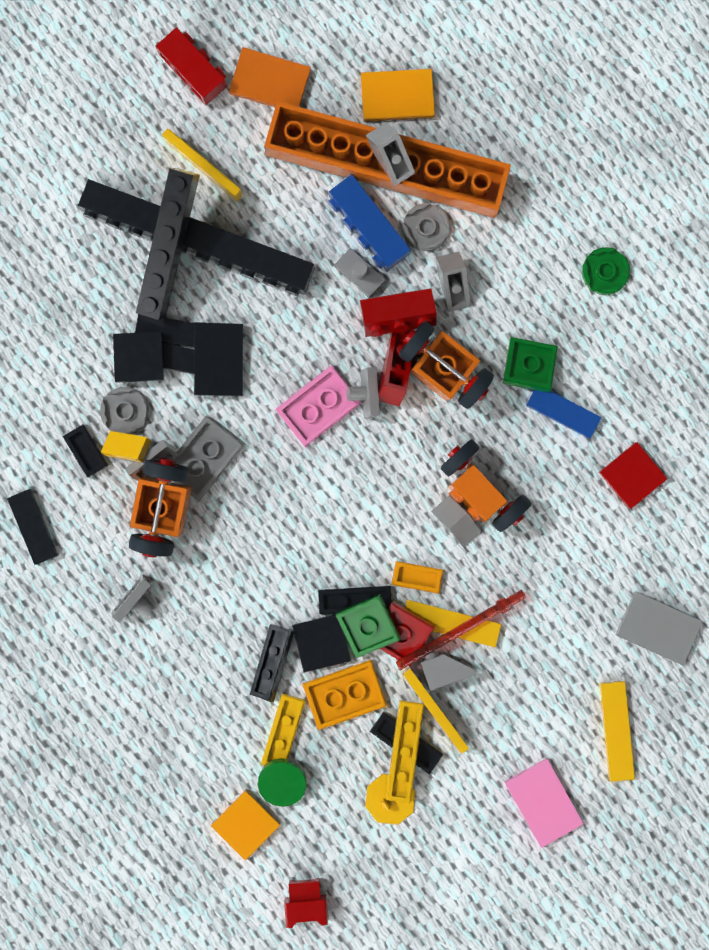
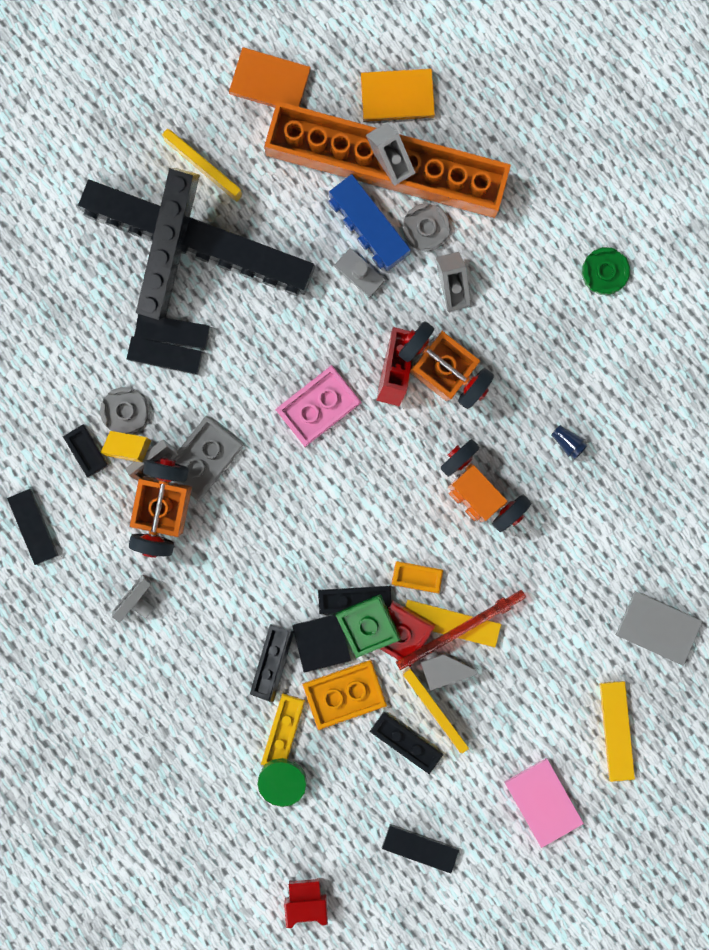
(138, 357): black tile -> none
(191, 65): red brick -> none
(218, 359): black tile -> none
(245, 825): light orange tile -> none
(366, 392): light grey tile -> none
(385, 810): yellow piece -> none
(398, 312): red brick -> none
(404, 751): yellow tile -> none
(420, 848): none -> black tile
(456, 521): light grey slope -> none
(530, 364): green tile -> none
(564, 412): blue tile -> none
(570, 443): none -> dark blue cone
(632, 475): red tile -> none

